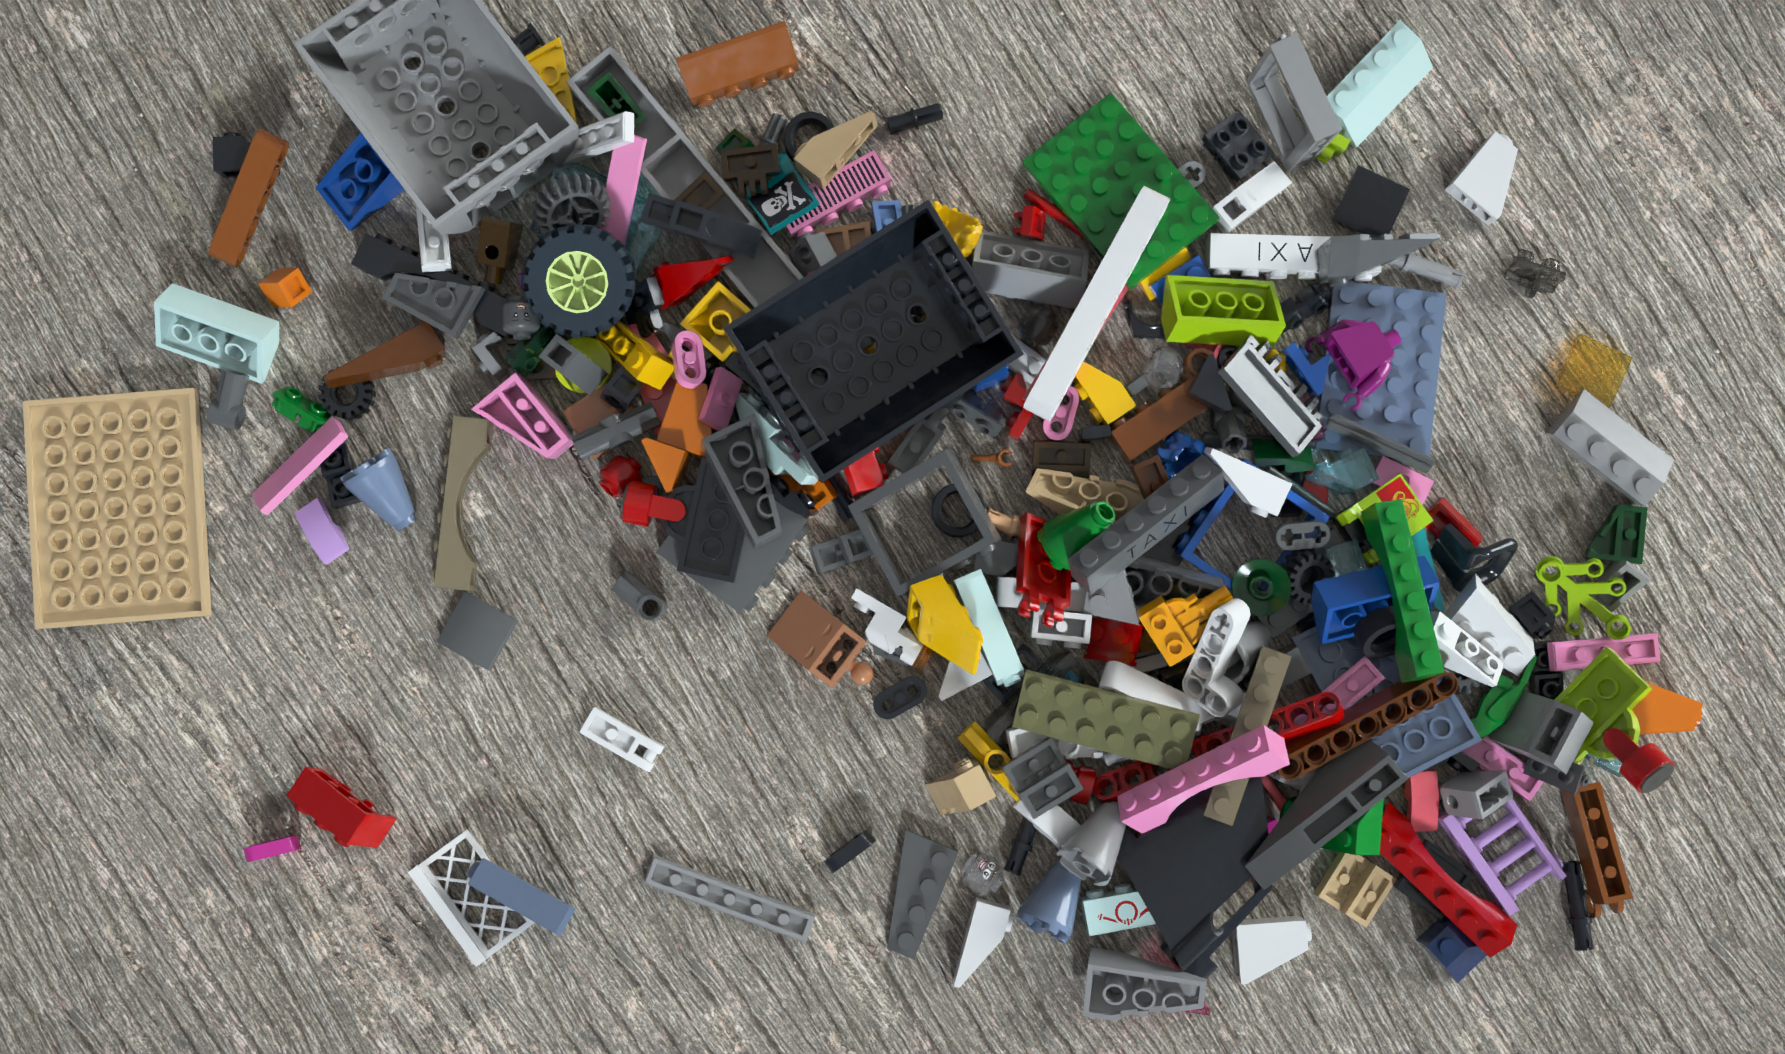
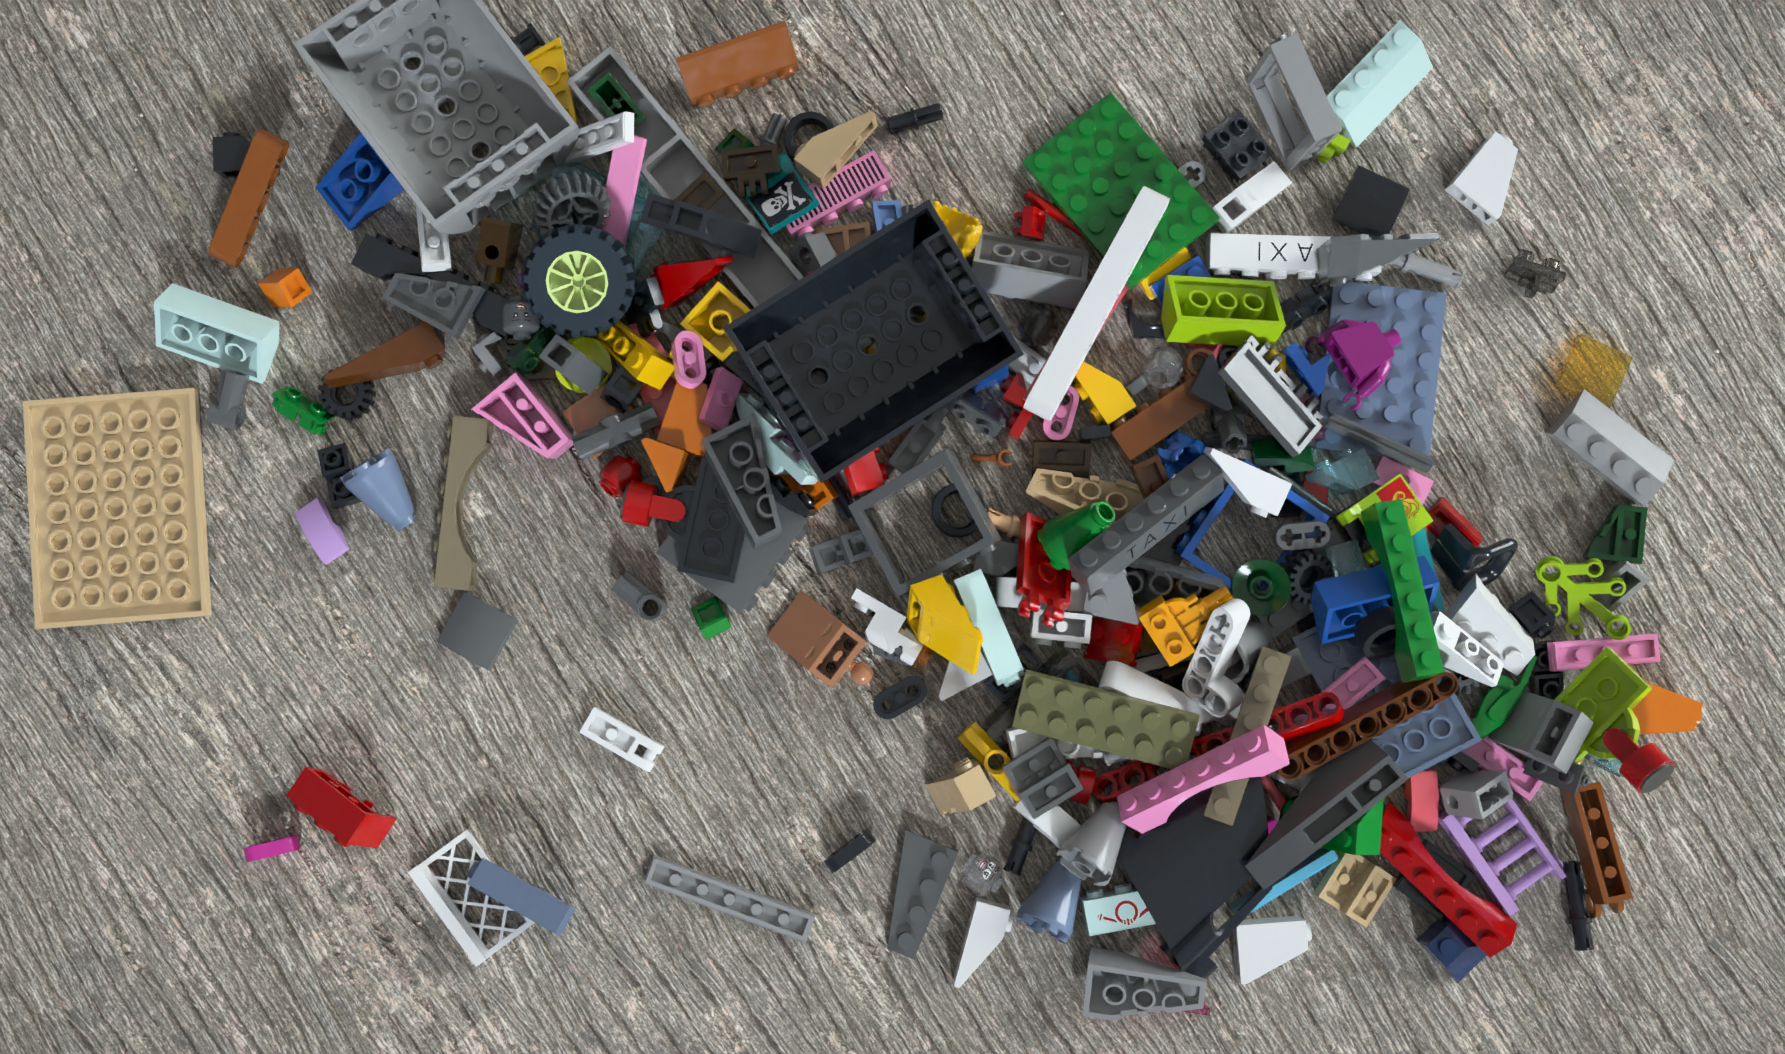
(299, 465): bright pink tile -> none
(711, 617): none -> green slope
(1302, 871): none -> medium azure tile

